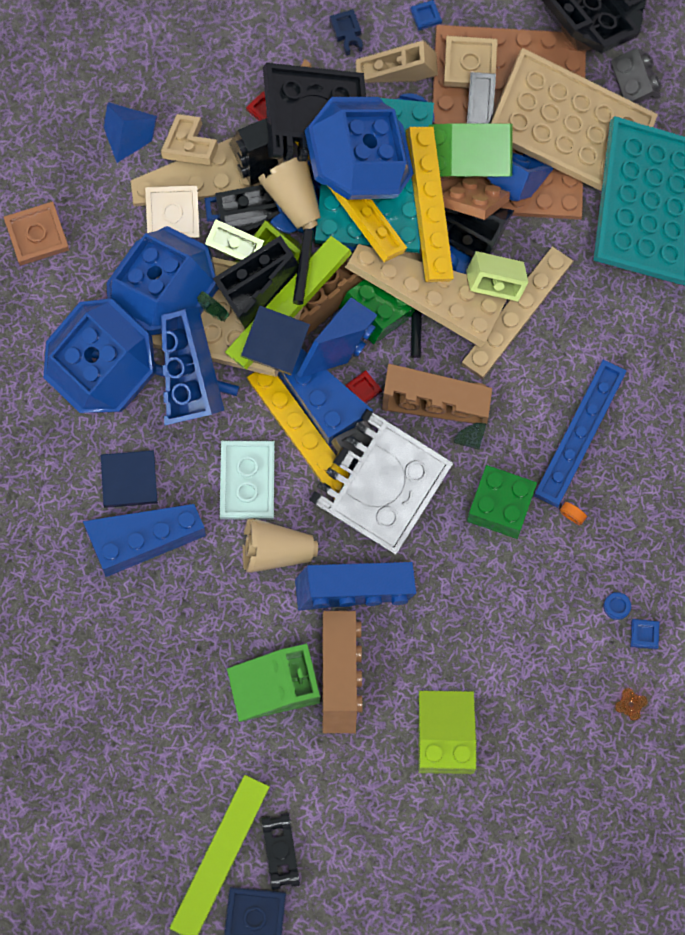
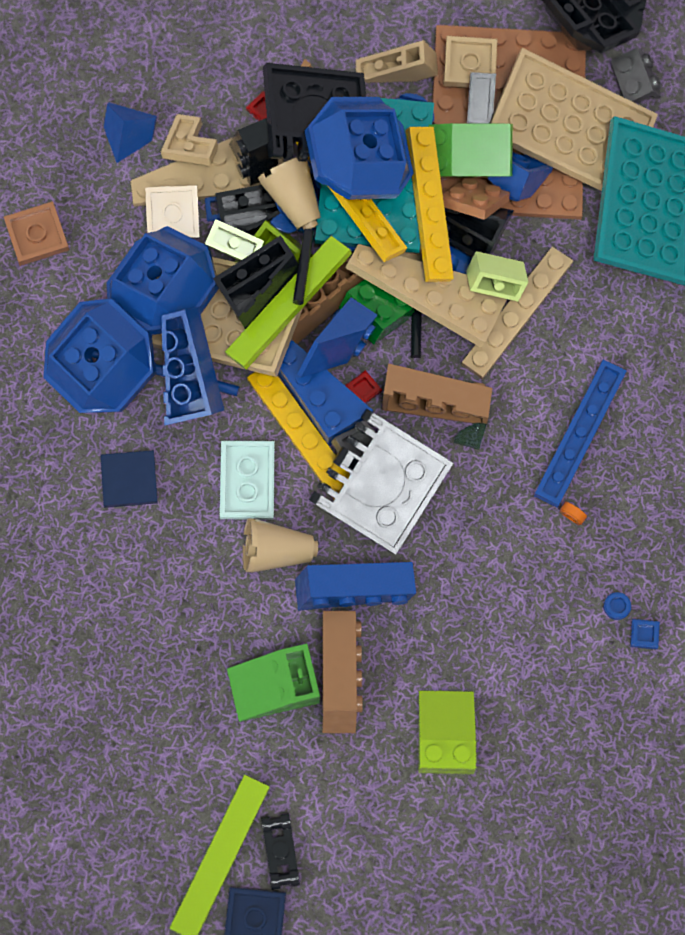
(141, 536): blue wedge -> none
(212, 307): clear green tile -> none
(275, 340): dark blue tile -> none
(347, 28): dark blue plate -> none
(425, 15): blue tile -> none
(501, 501): green brick -> none
(623, 705): clear orange plate -> none

